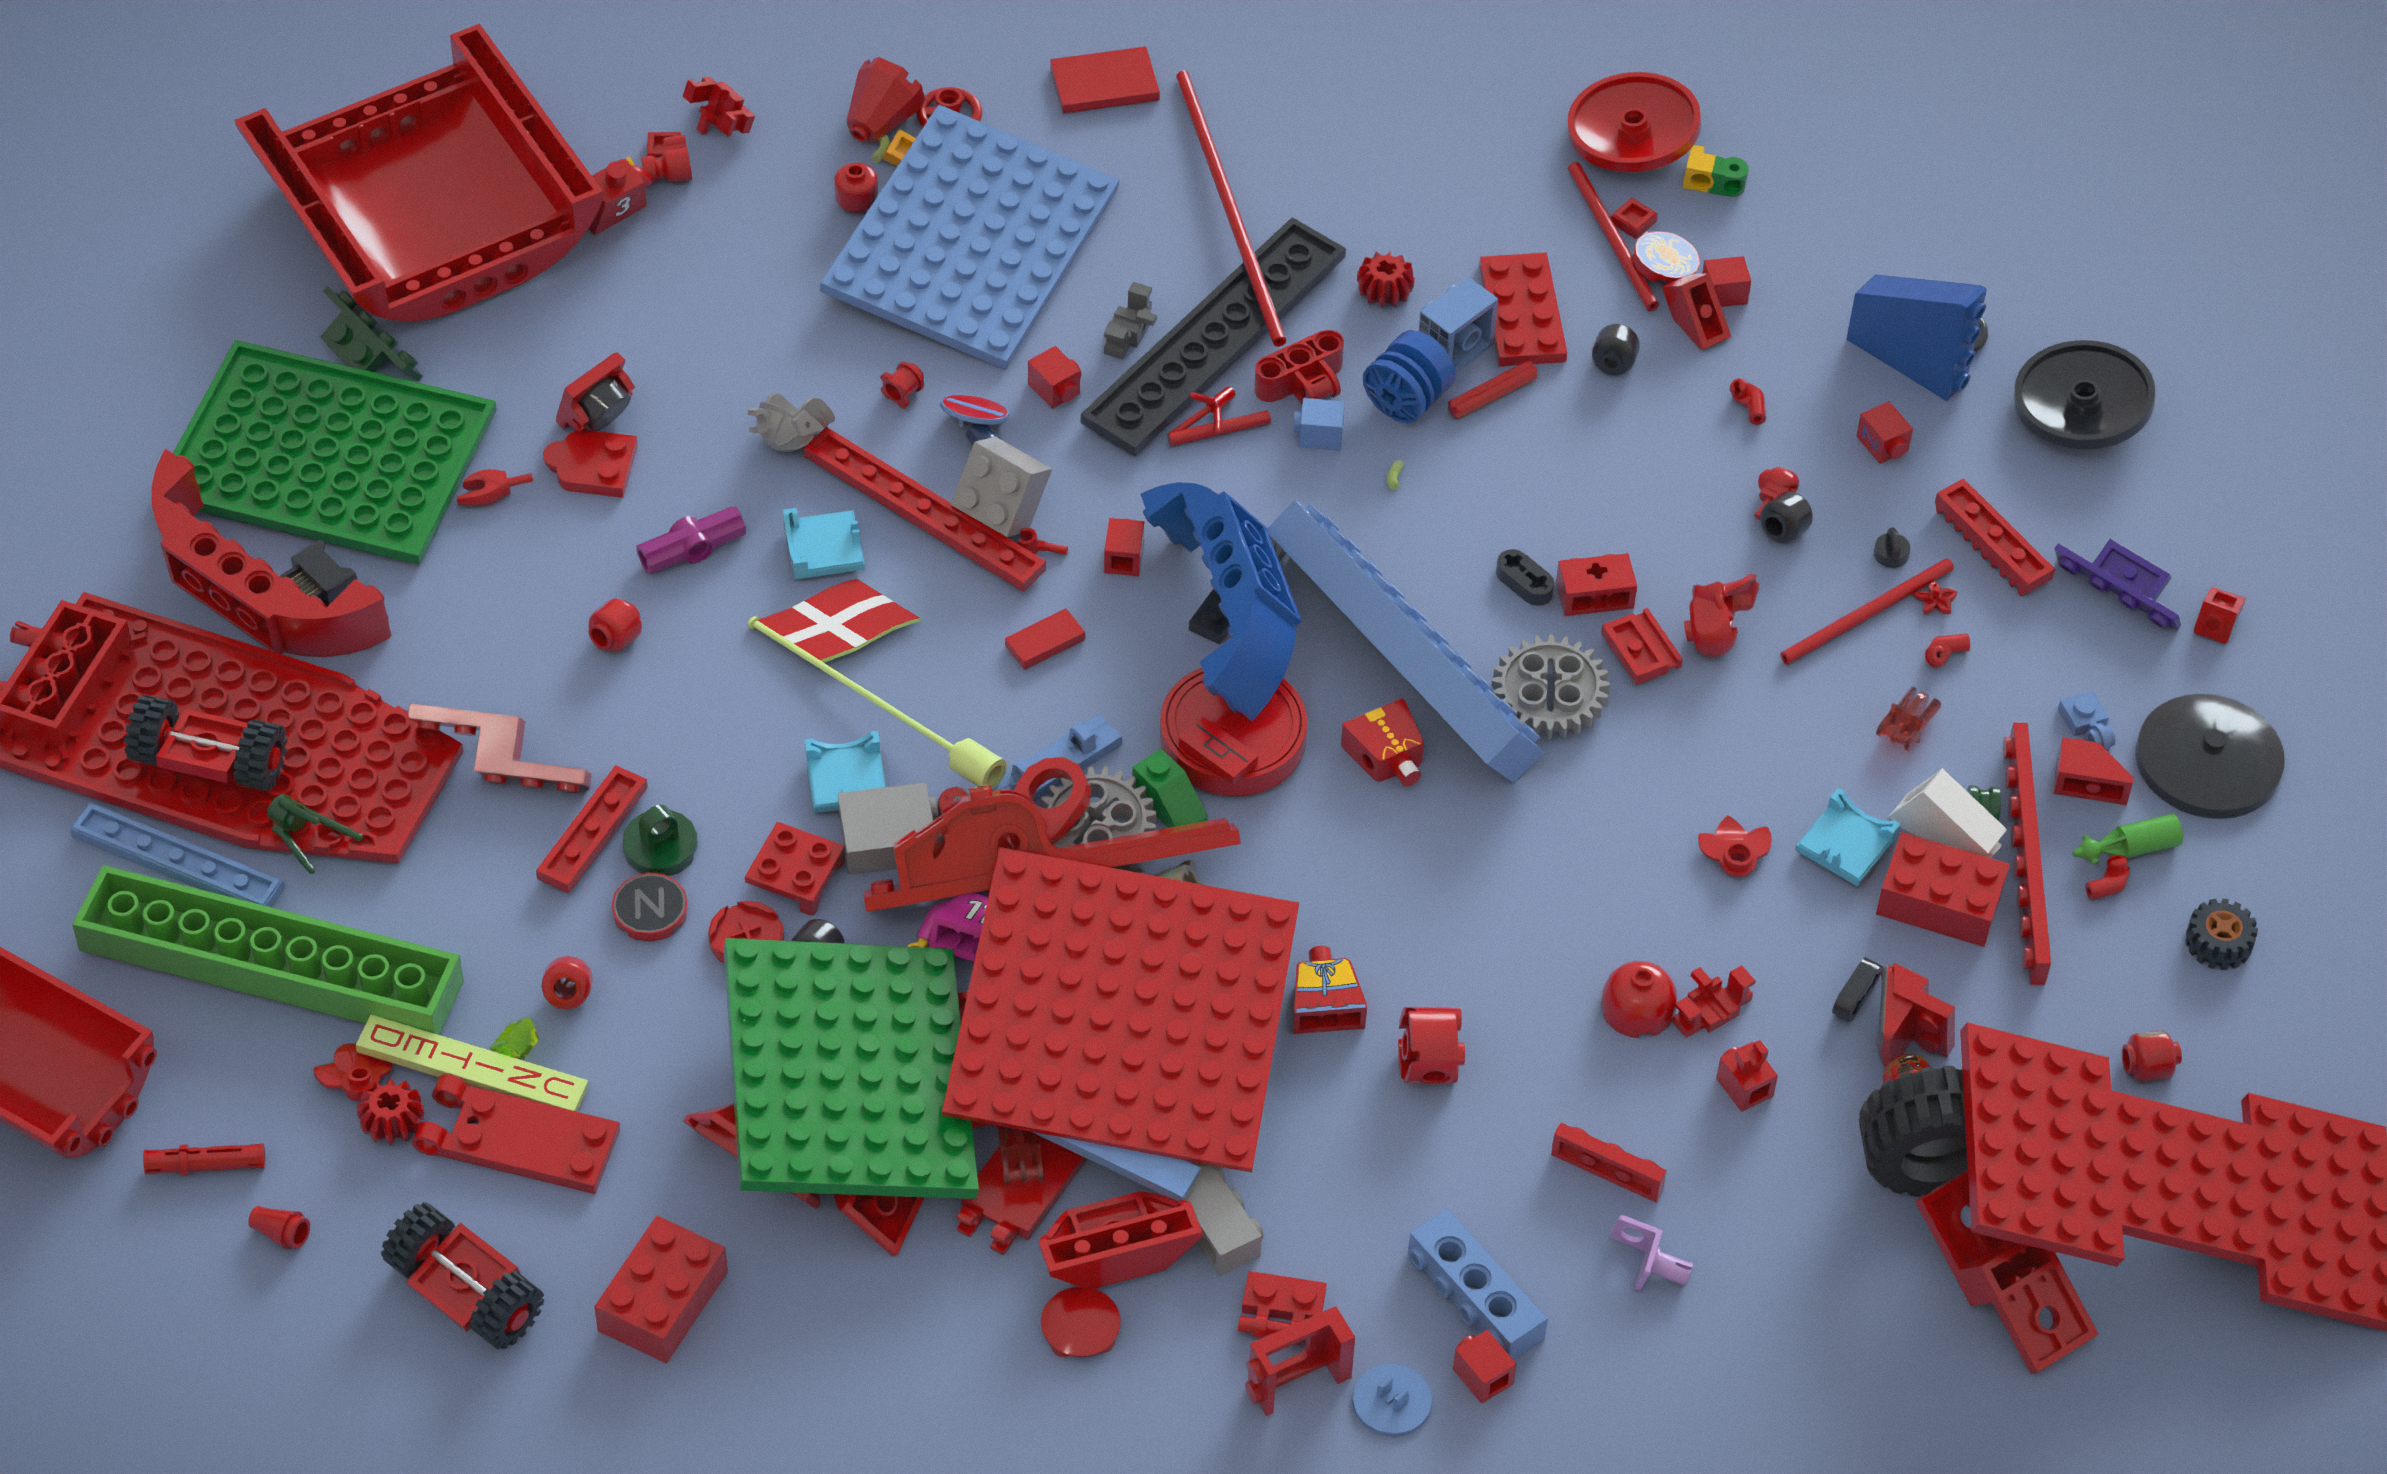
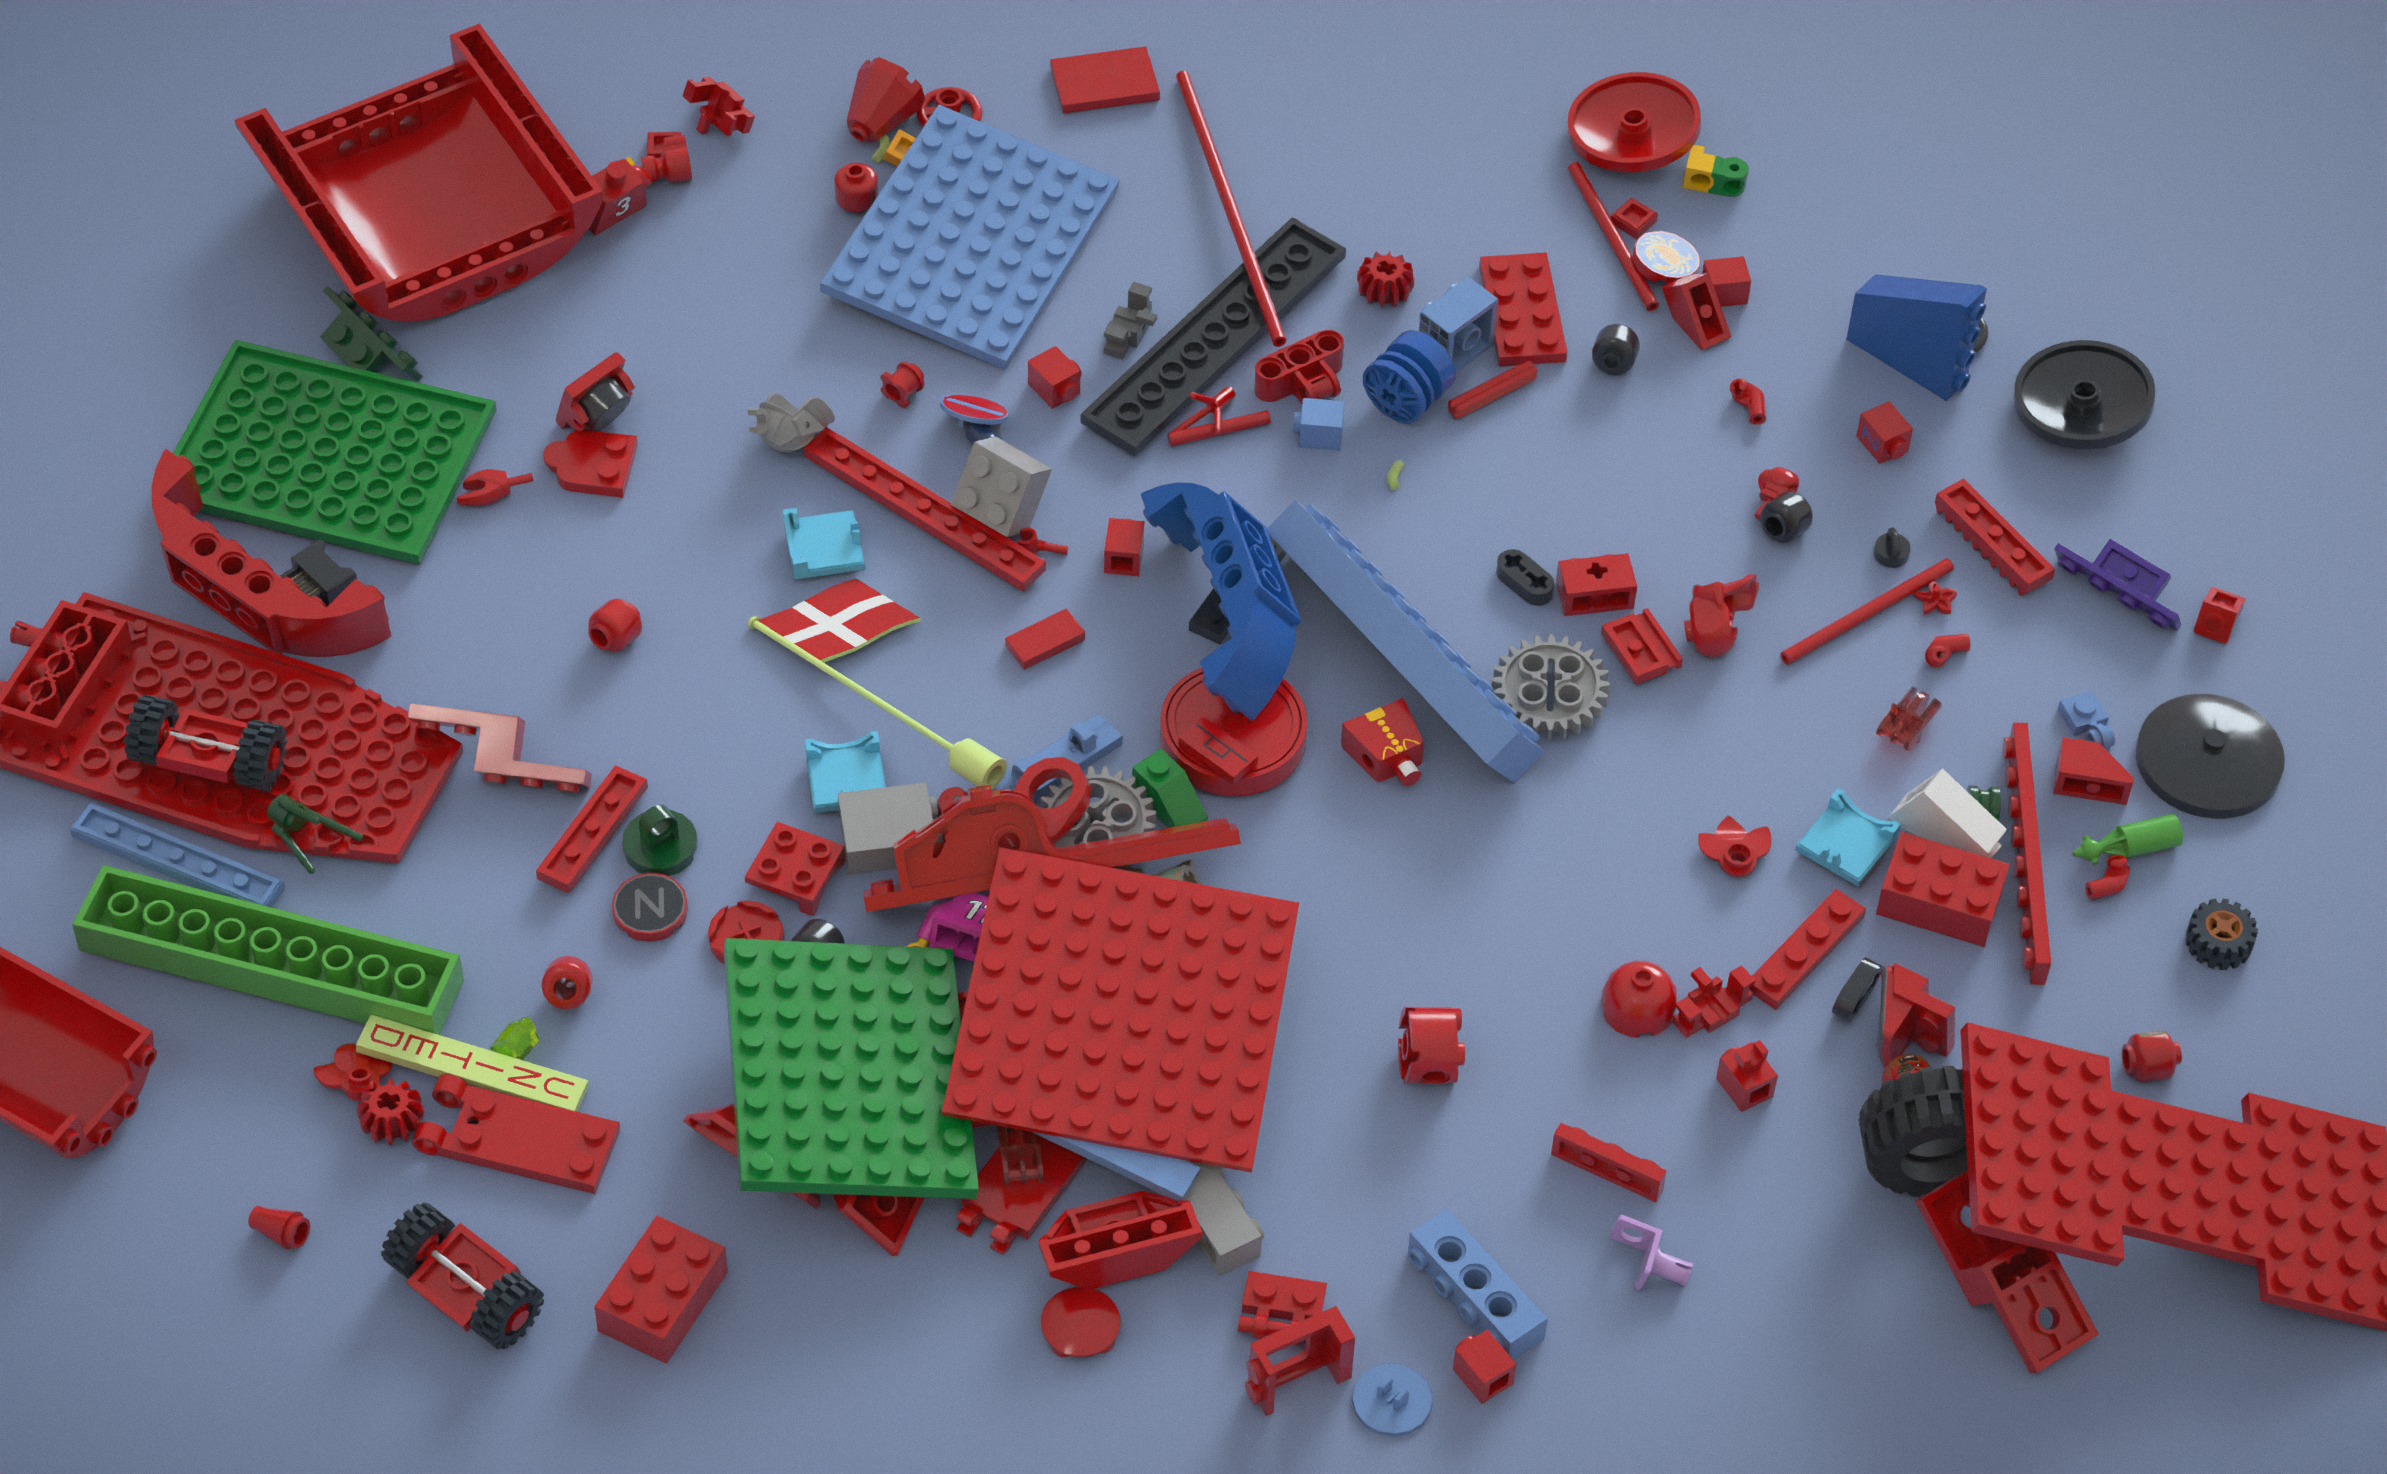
(195, 1159): red pin -> none
(691, 539): magenta piece -> none
(1327, 995): red torso -> none
(1806, 948): none -> red plate

